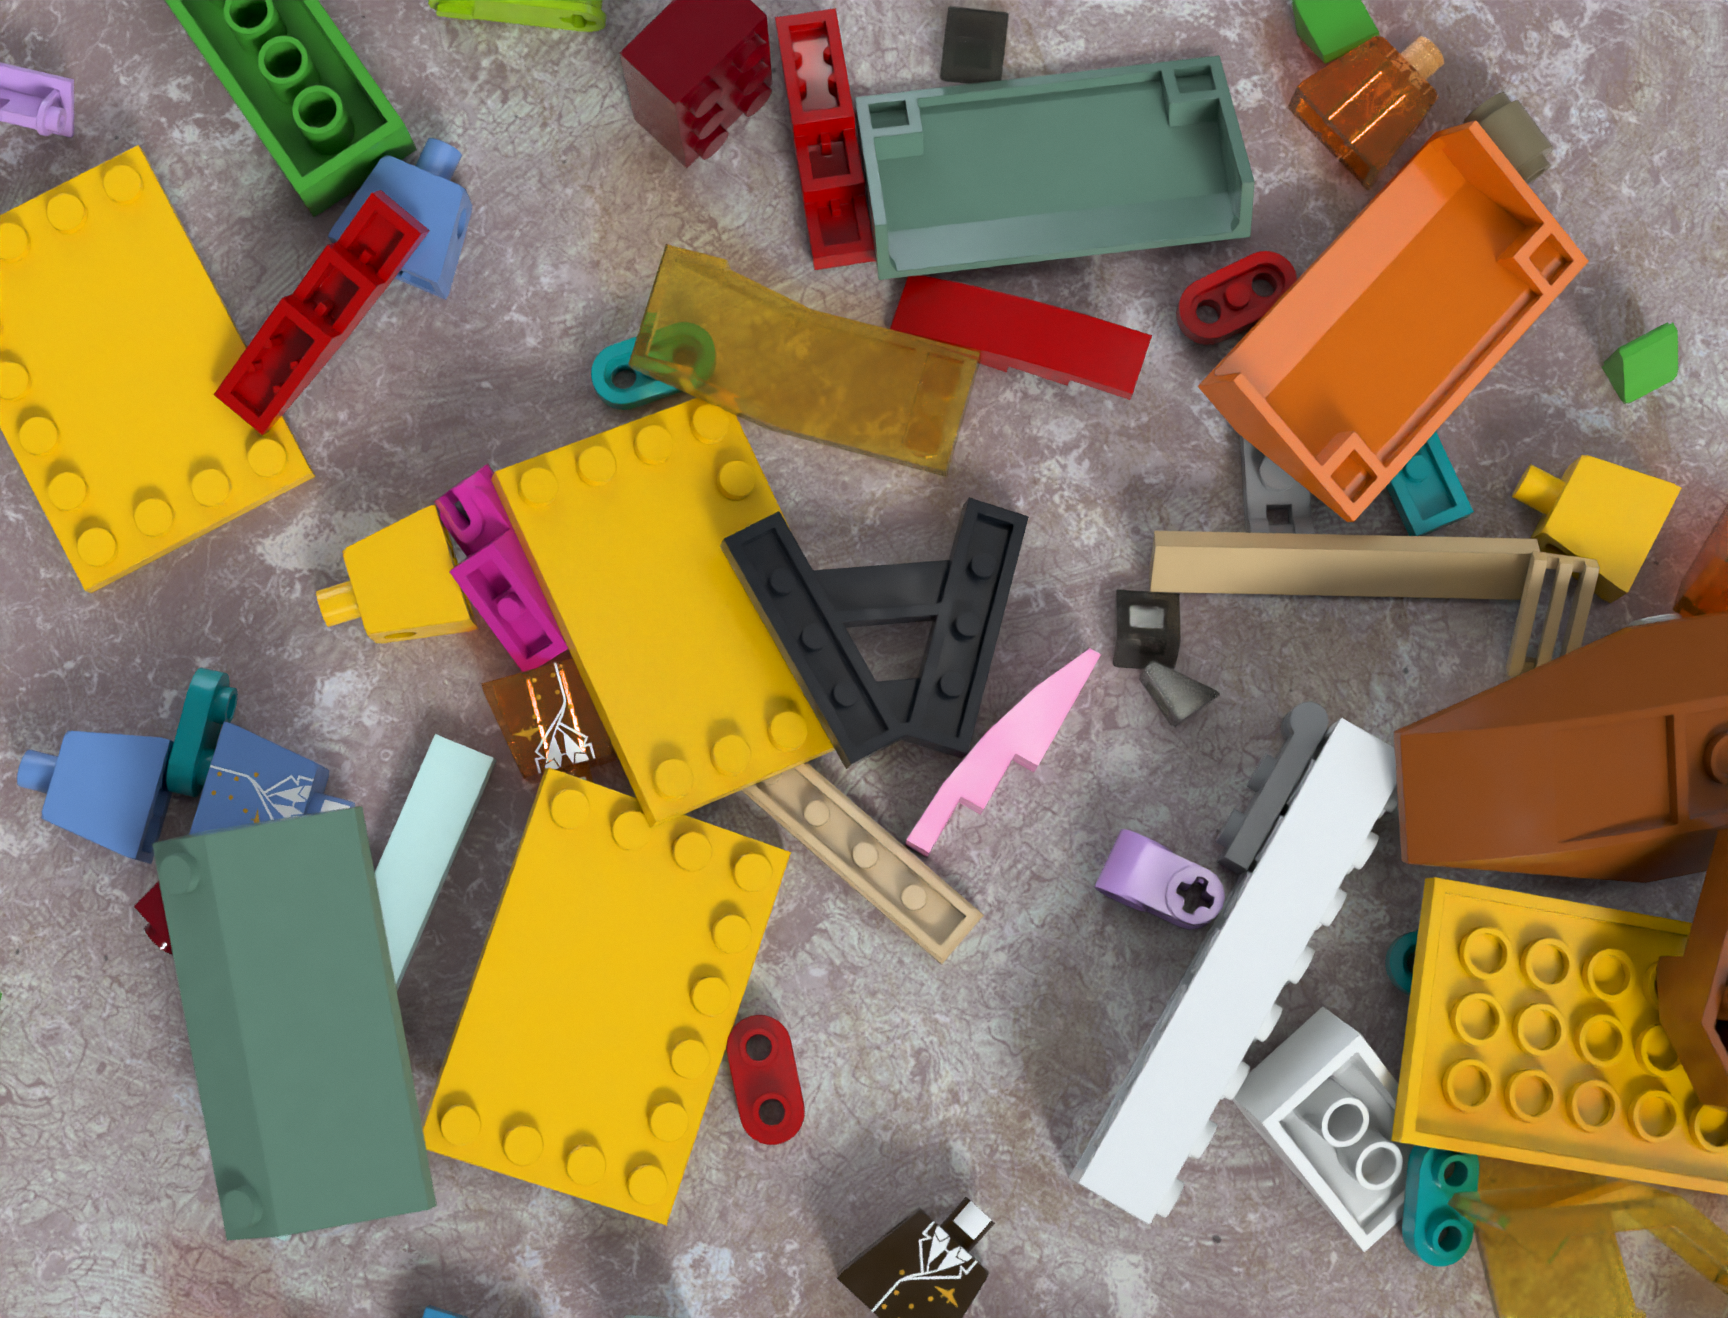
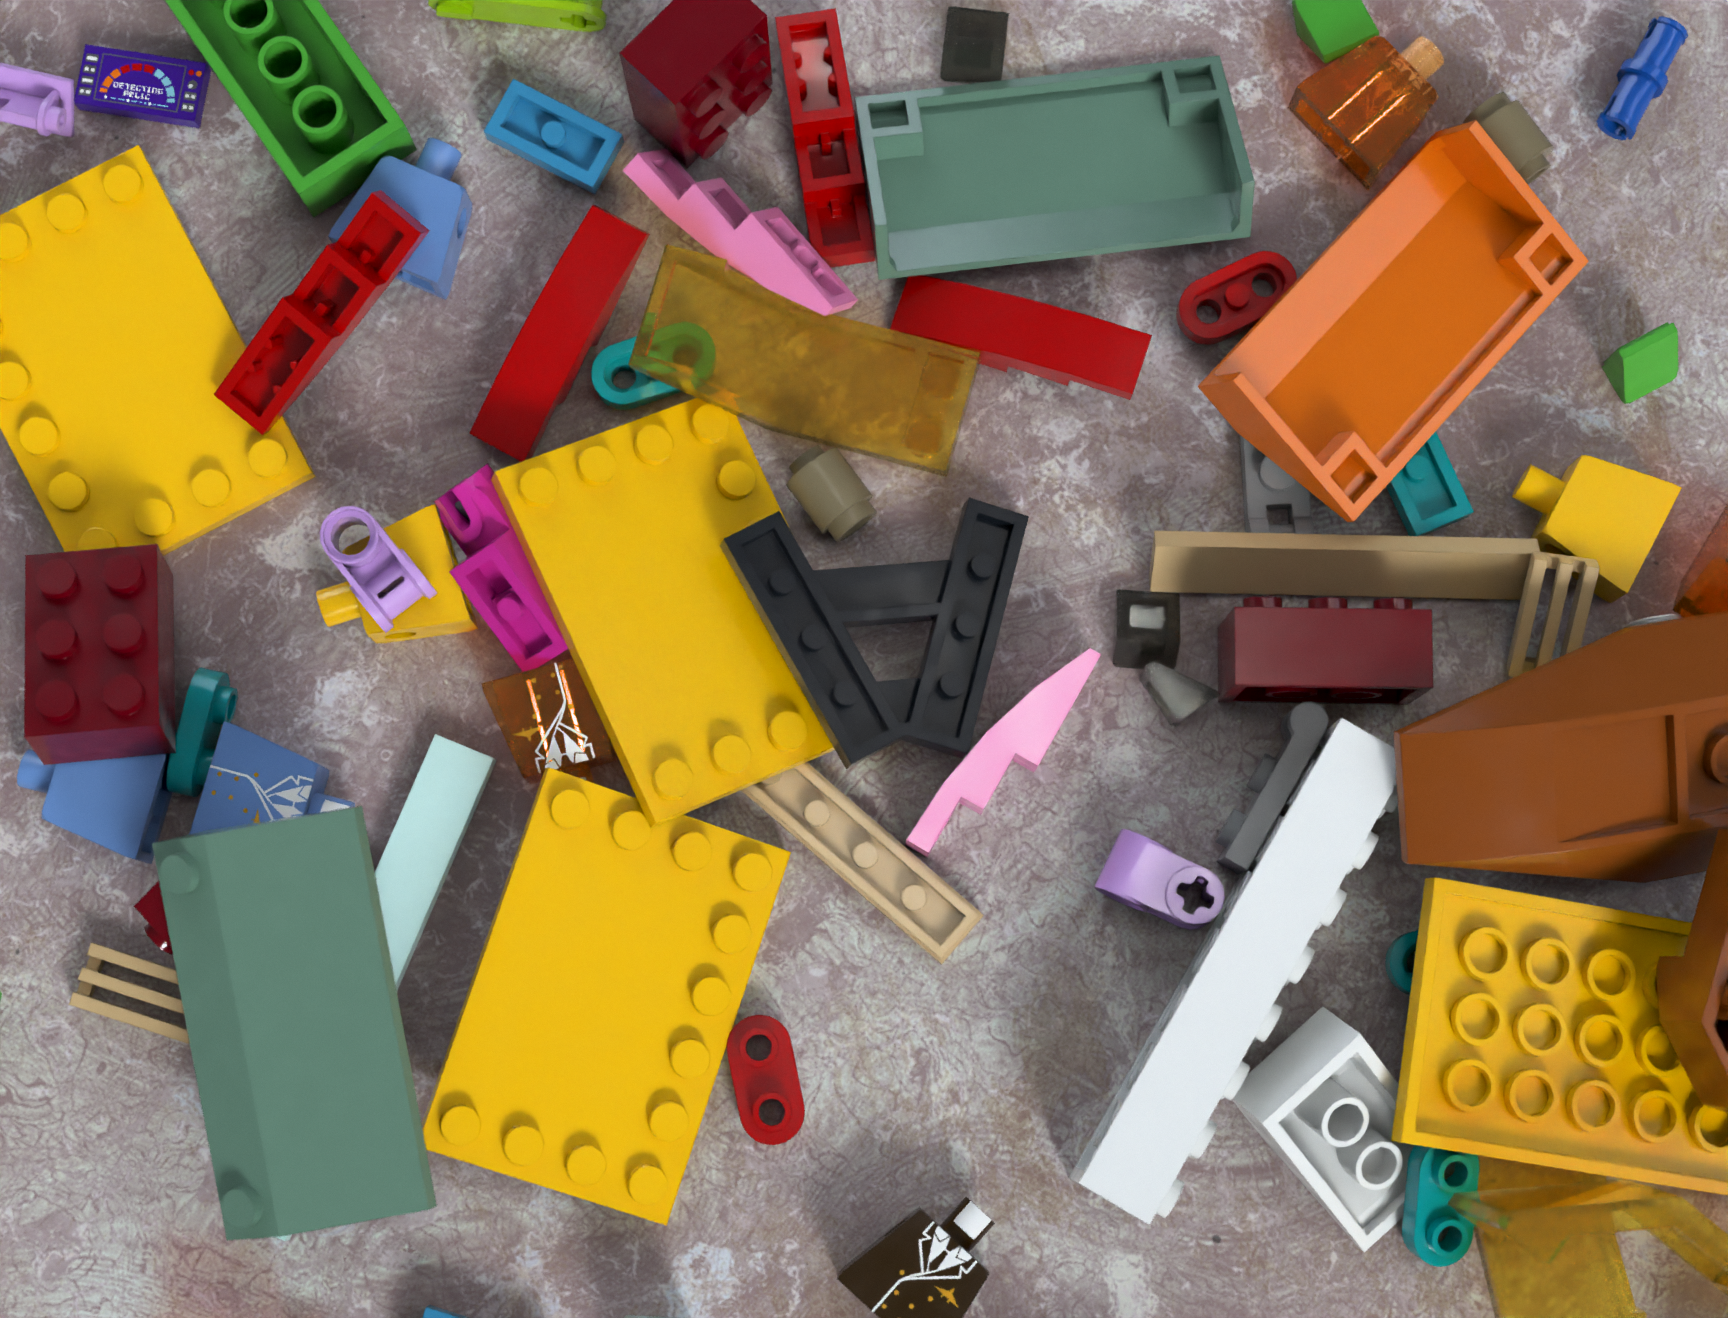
(92, 977): none -> tan tile
(99, 654): none -> dark red brick
(142, 86): none -> dark purple tile
(379, 575): none -> lavender piece
(554, 136): none -> dark azure plate
(559, 333): none -> red slope
(755, 243): none -> bright pink slope
(830, 492): none -> dark tan brick
(1325, 652): none -> dark red brick
(1642, 78): none -> blue pin

